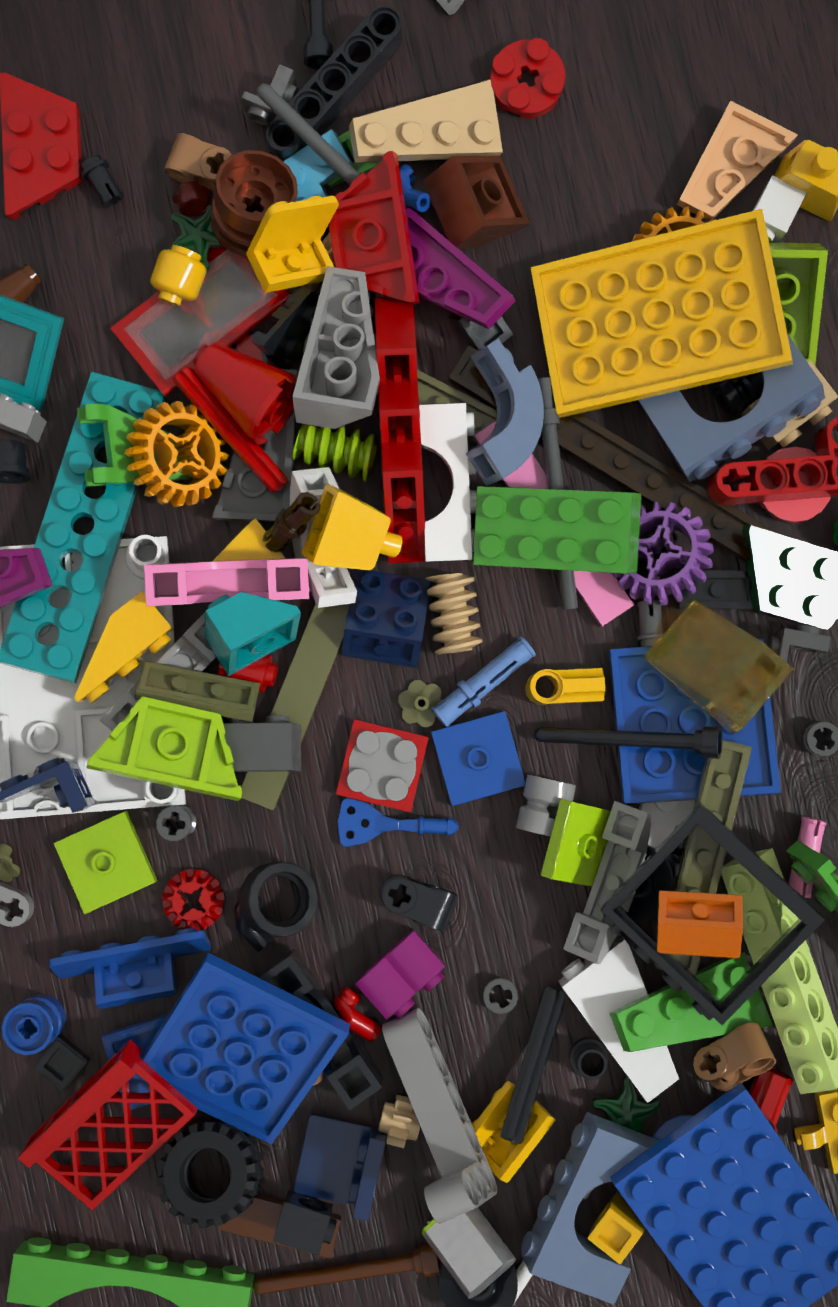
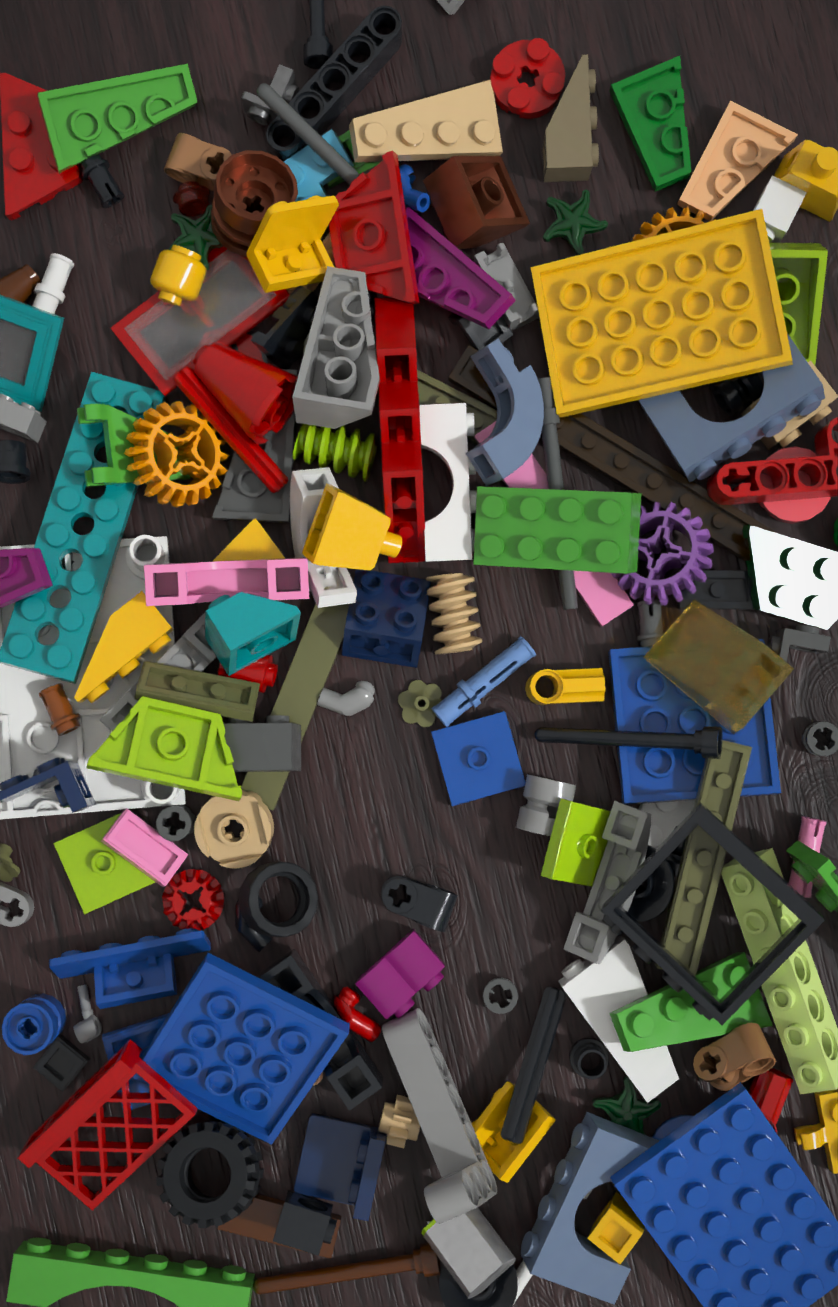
(50, 291): none -> white pin
(59, 709): none -> dark orange pin
(90, 1026): none -> light grey hand
(107, 112): none -> bright green wing
(144, 847): none -> bright pink tile
(222, 845): none -> tan plate
(291, 522): dark brown pin -> none
(349, 702): none -> light grey arm
(379, 823): blue piece -> none
(382, 765): light grey piece -> none
(503, 270): none -> light grey hinge
(568, 137): none -> dark tan slope
(573, 221): none -> dark green animal
(655, 121): none -> green wing
(700, 924): orange panel -> none

